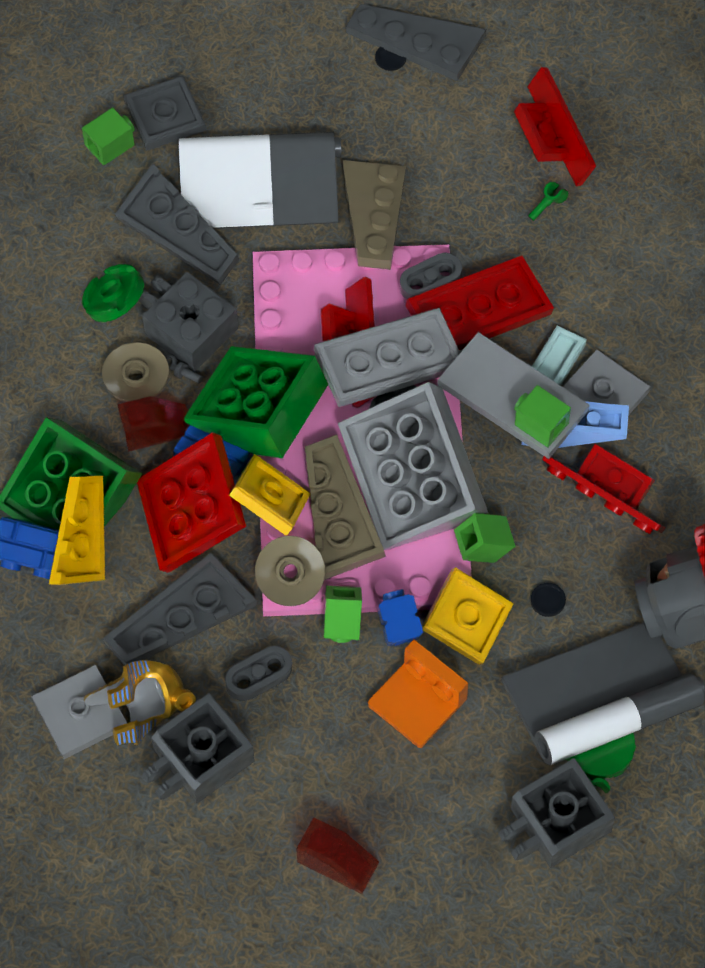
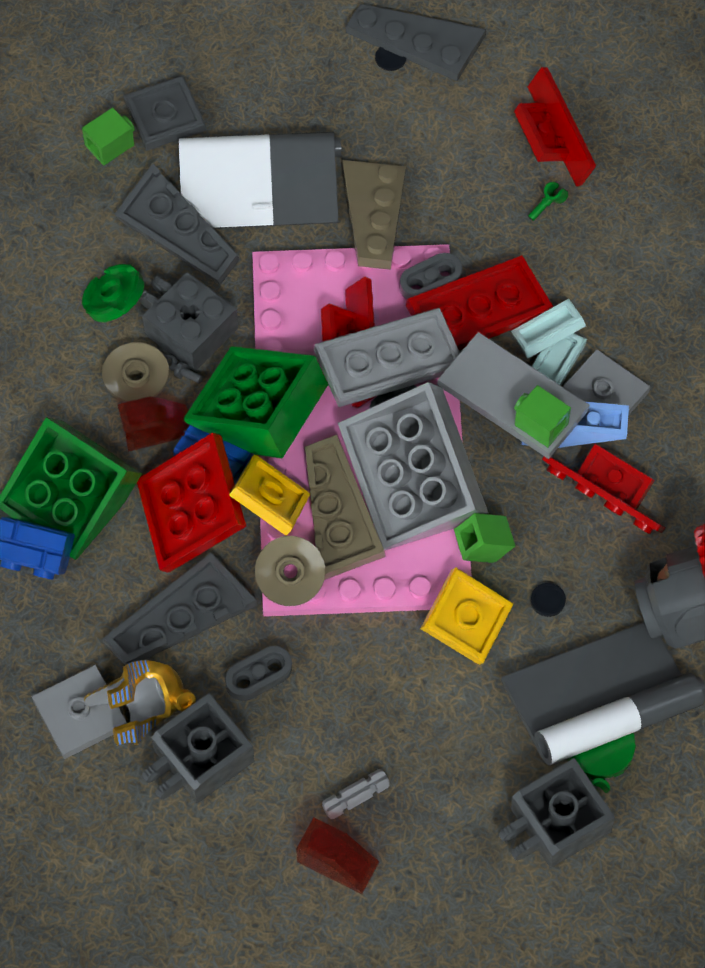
(80, 539): yellow wing -> none
(342, 613): bright green brick -> none
(355, 794): none -> light grey axle
(399, 618): blue brick -> none
(419, 695): orange bracket -> none
(548, 328): none -> light aqua tile

